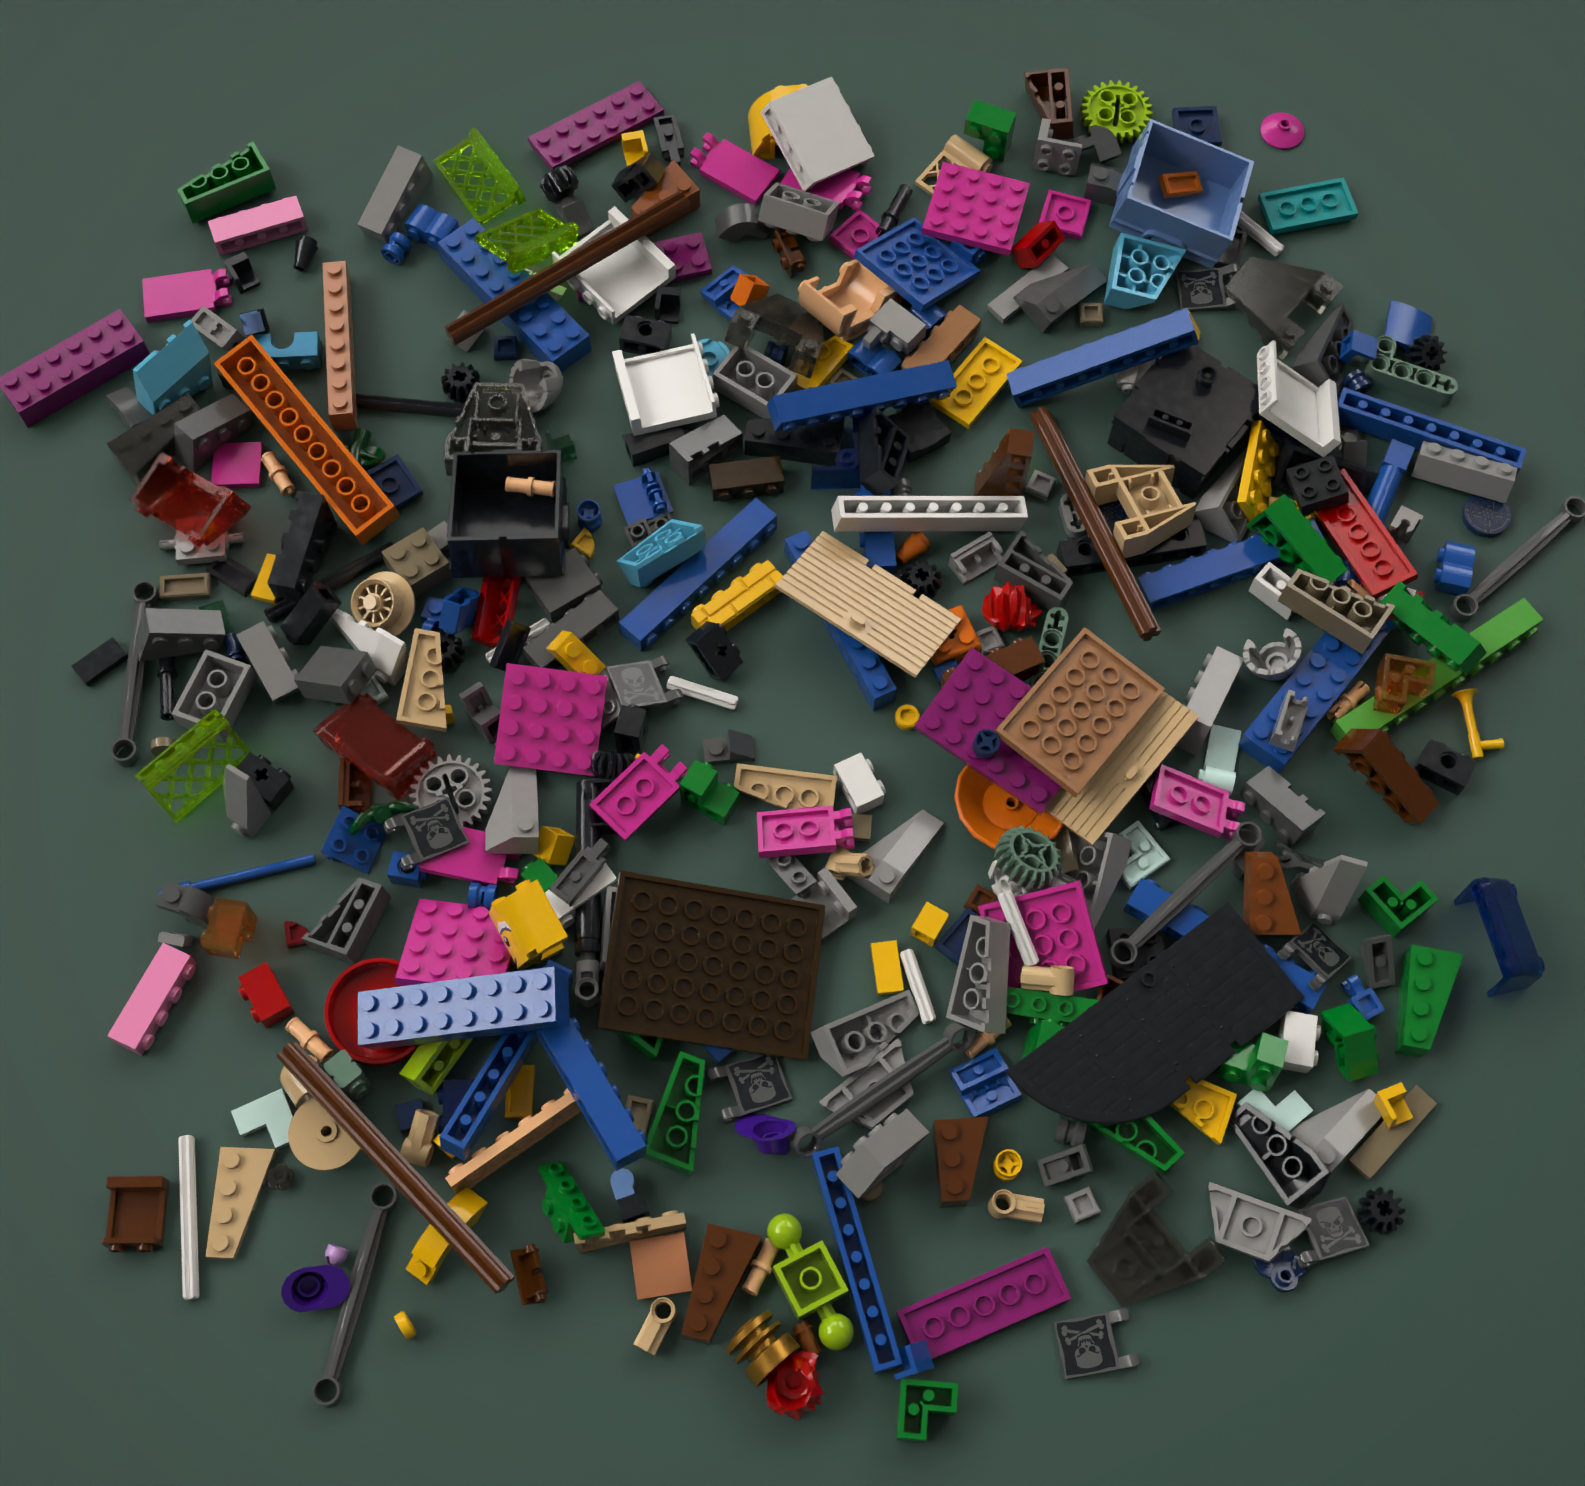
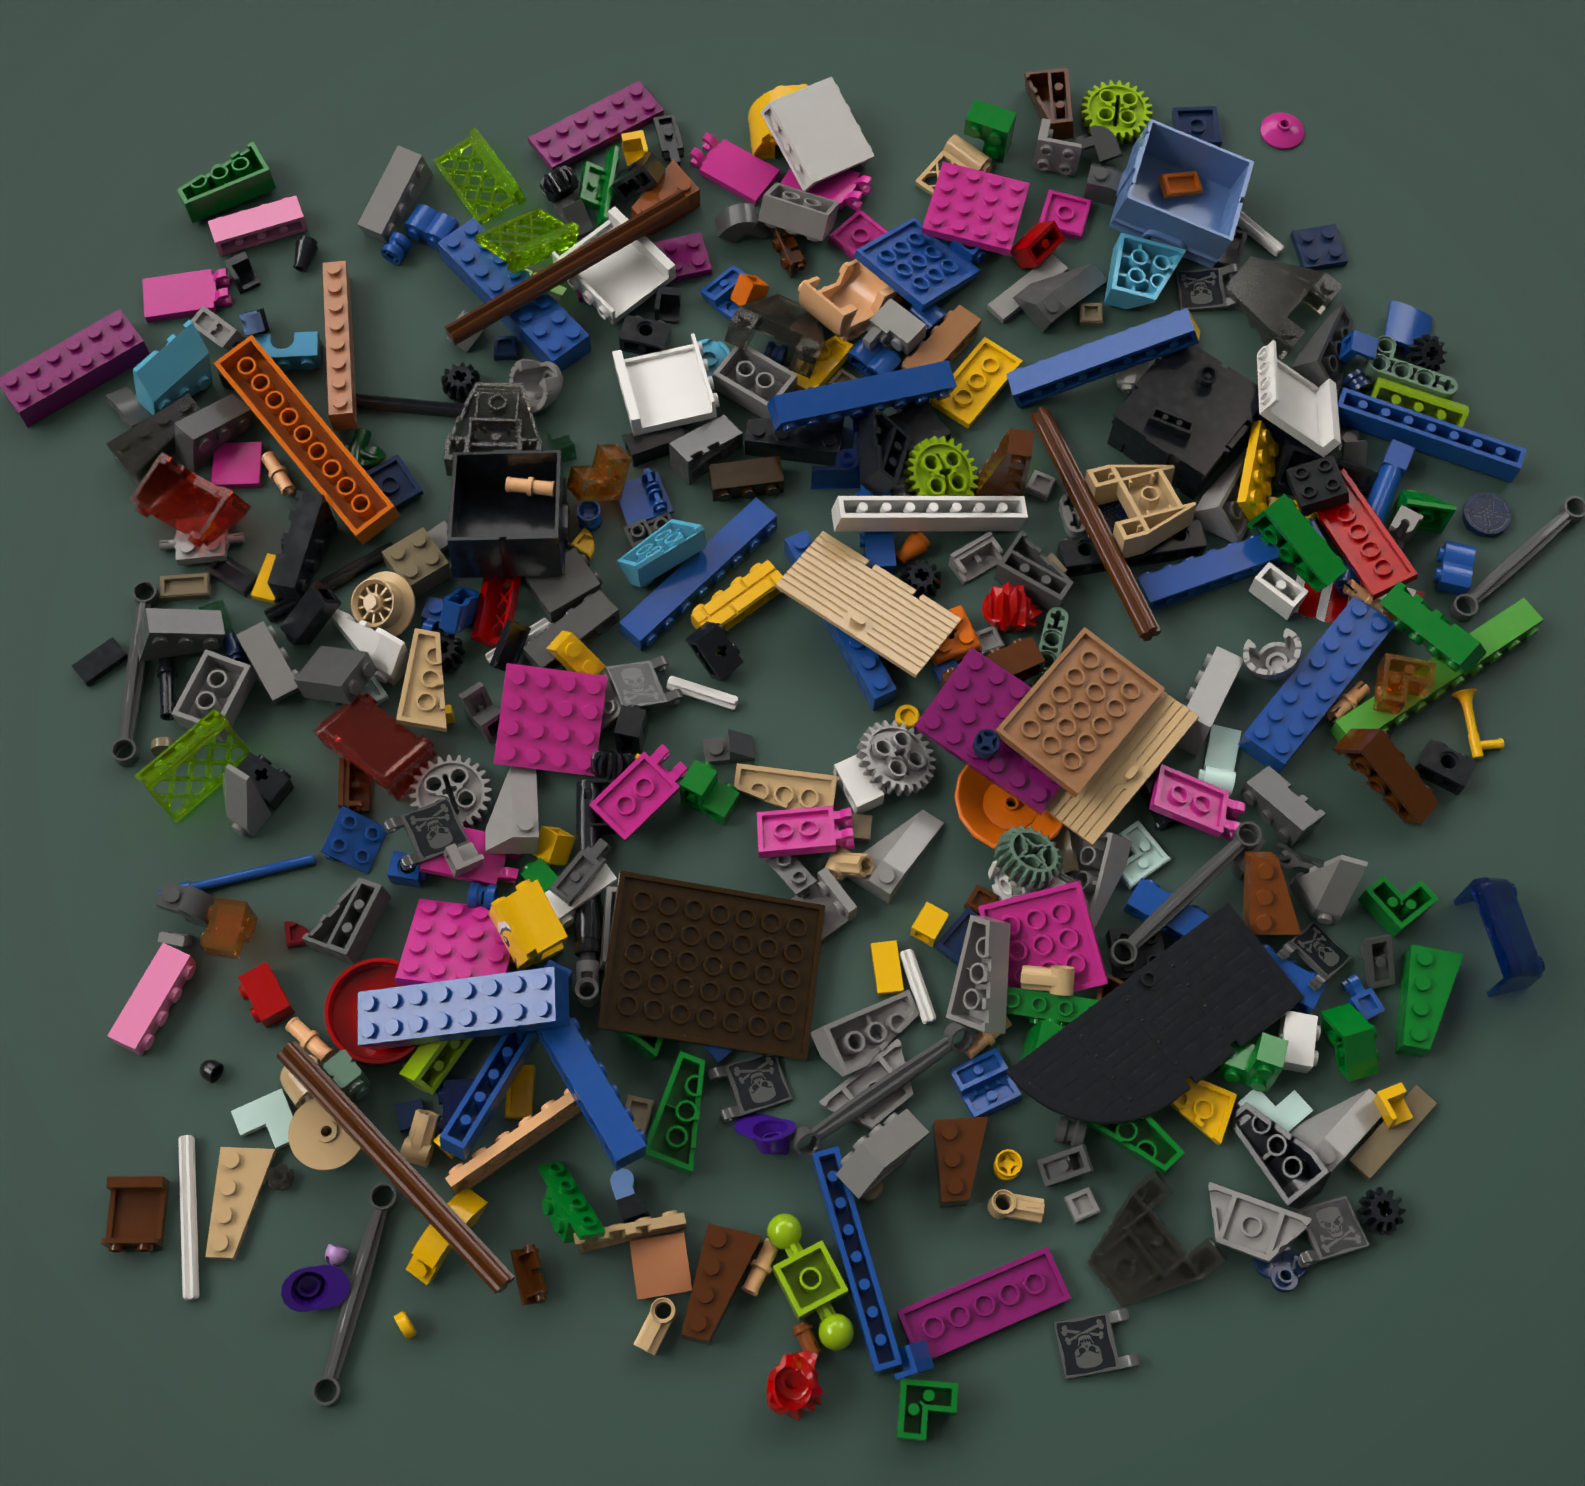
(211, 1070): none -> black hinge
(380, 812): dark green plant -> none
(462, 858): none -> light grey panel
(596, 186): none -> green bracket
(602, 479): none -> clear orange brick
(761, 1347): pearl gold wheel -> none
(891, 216): black pin -> none
(896, 758): none -> light grey gear
(941, 471): none -> lime gear
(1018, 928): white axle -> none
(1289, 722): light grey hinge -> none
(1307, 206): teal plate -> none
(1319, 247): none -> dark blue plate
(1336, 609): dark tan wedge -> none
(1420, 401): none -> lime brick
(1435, 511): none -> green slope
(1464, 471): light grey brick -> none

